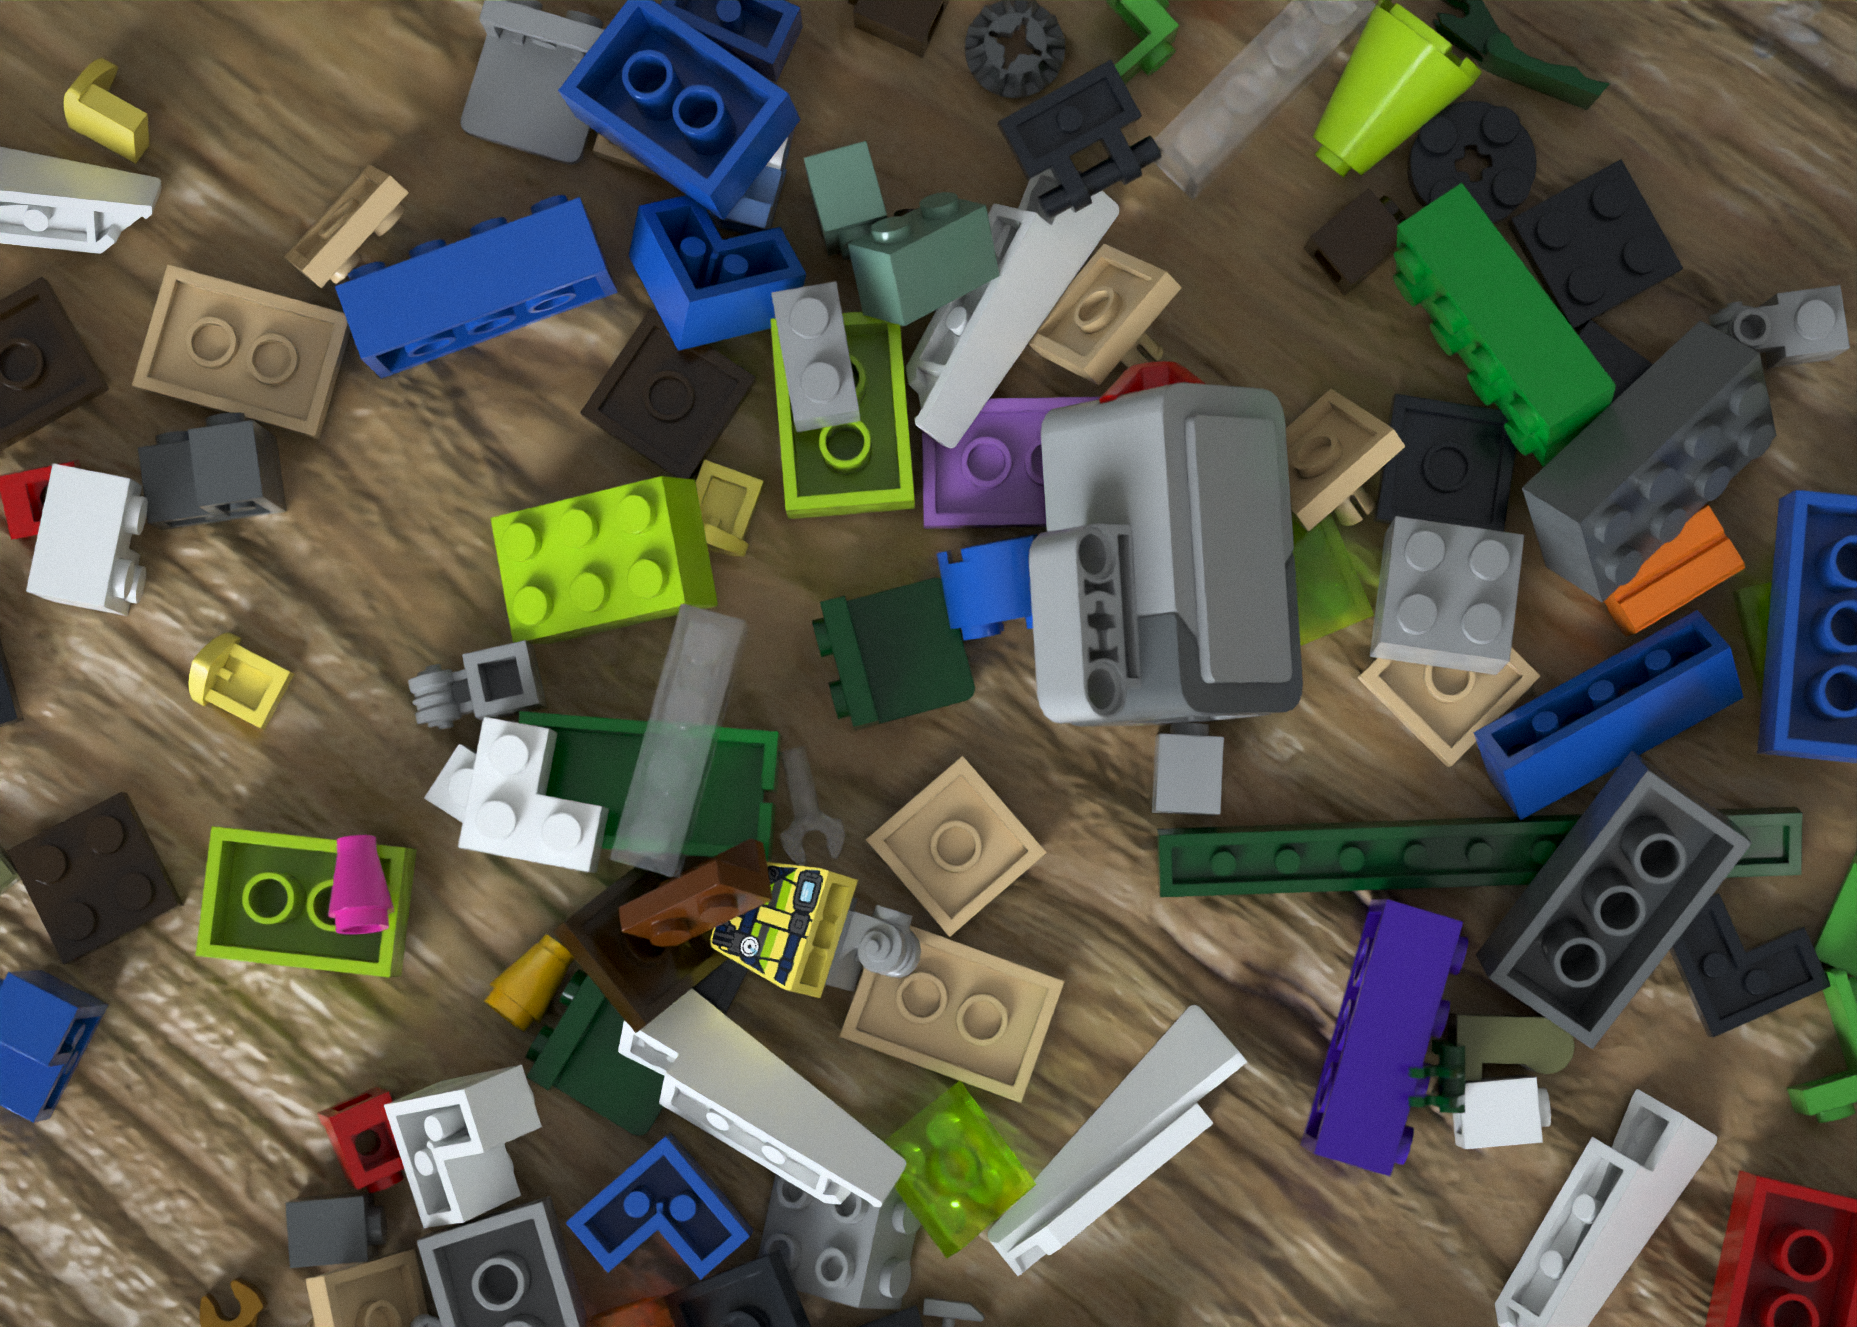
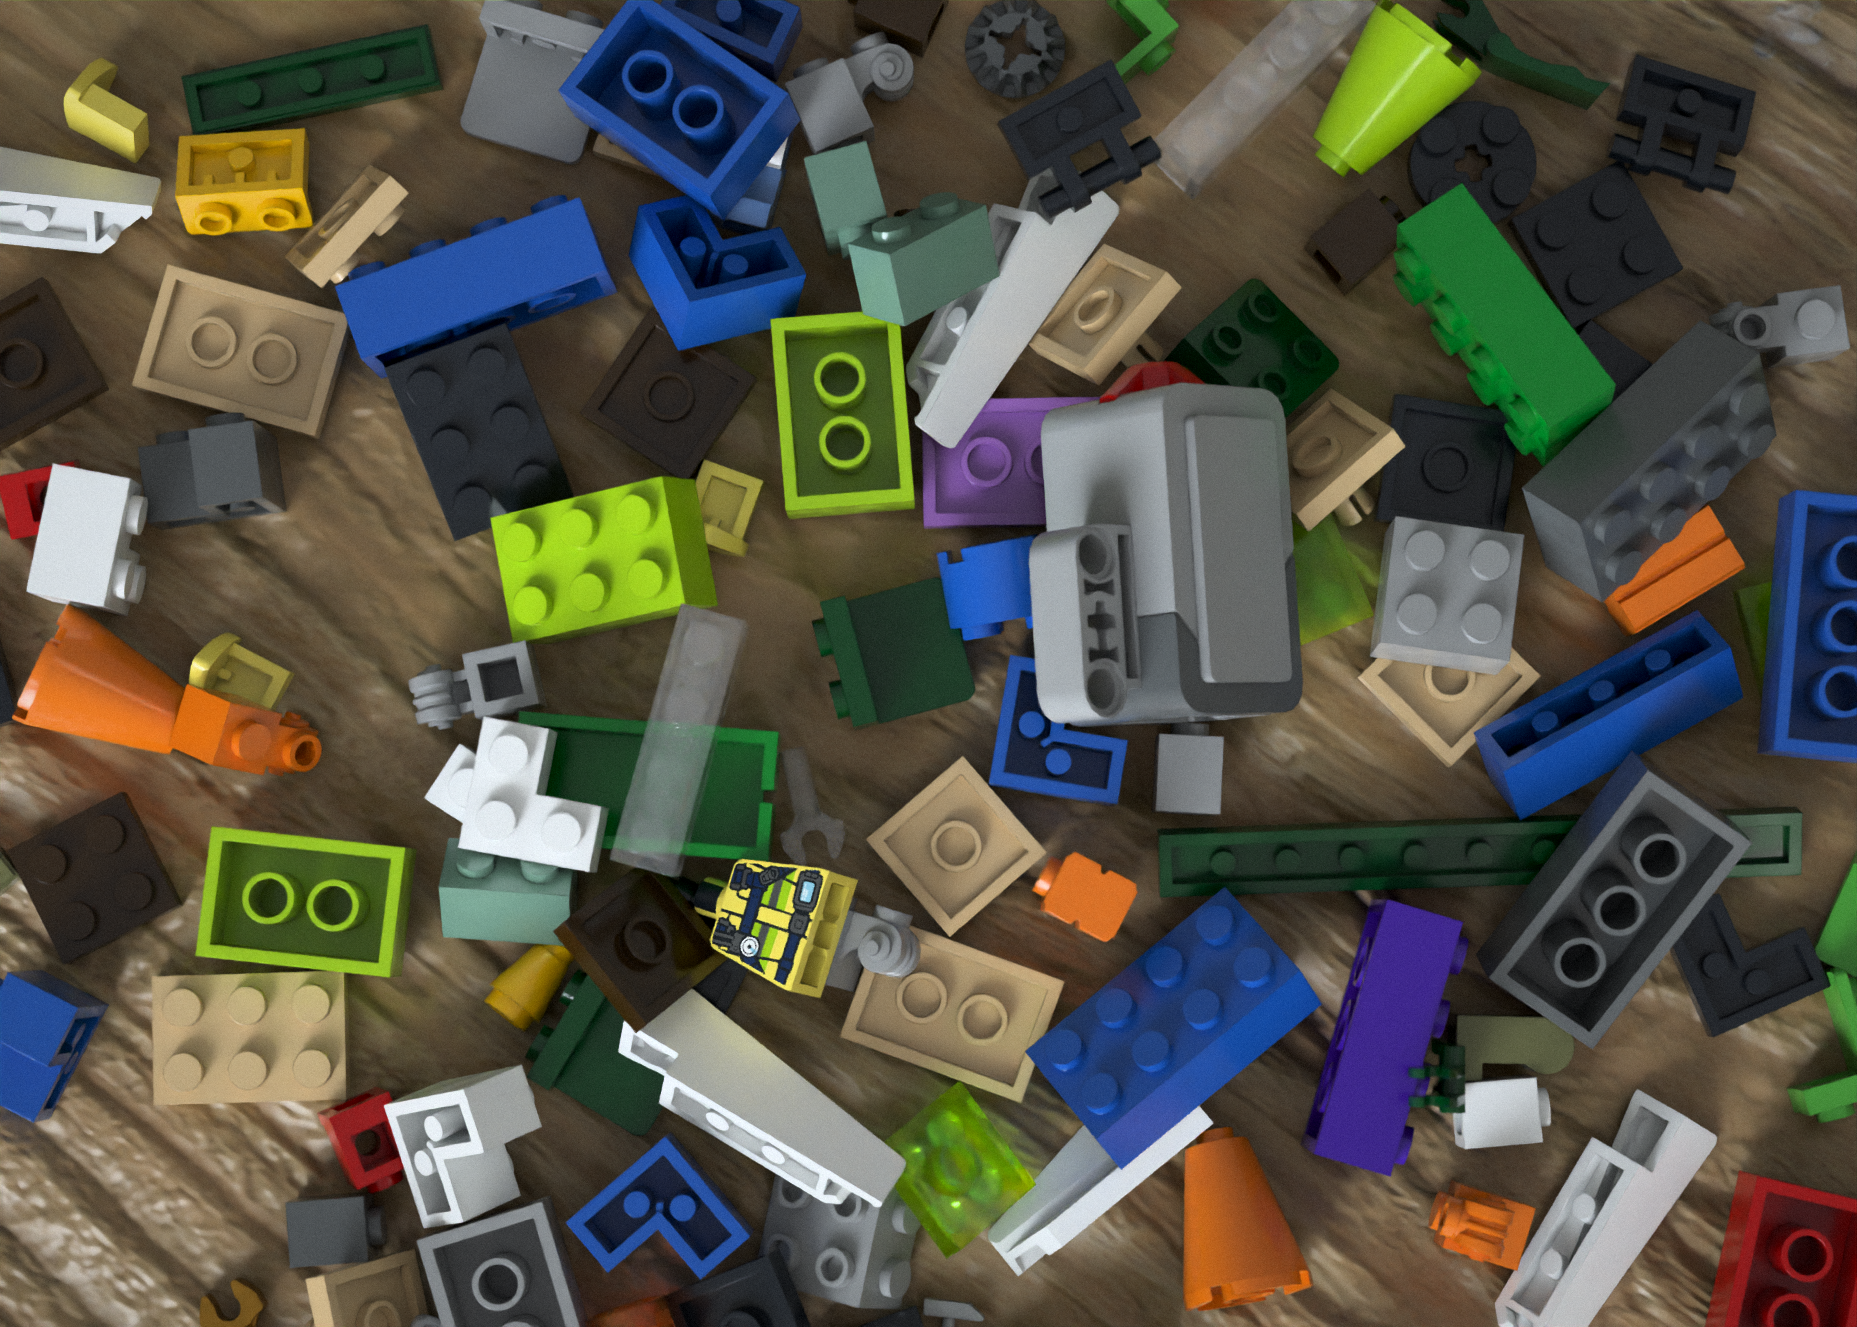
(99, 688): none -> orange cone
(243, 734): none -> orange brick
(244, 181): none -> yellow bracket
(250, 1037): none -> tan plate
(313, 82): none -> dark green tile
(359, 888): dark pink cone -> none
(478, 427): none -> black plate
(504, 897): none -> sand green brick
(701, 897): reddish brown bracket -> none
(816, 356): light grey brick -> none
(833, 94): none -> light grey brick
(1043, 756): none -> blue brick
(1080, 893): none -> orange brick
(1174, 1027): none -> blue brick
(1234, 1228): none -> orange cone
(1257, 345): none -> dark green bracket
(1481, 1224): none -> orange brick
(1686, 108): none -> black plate

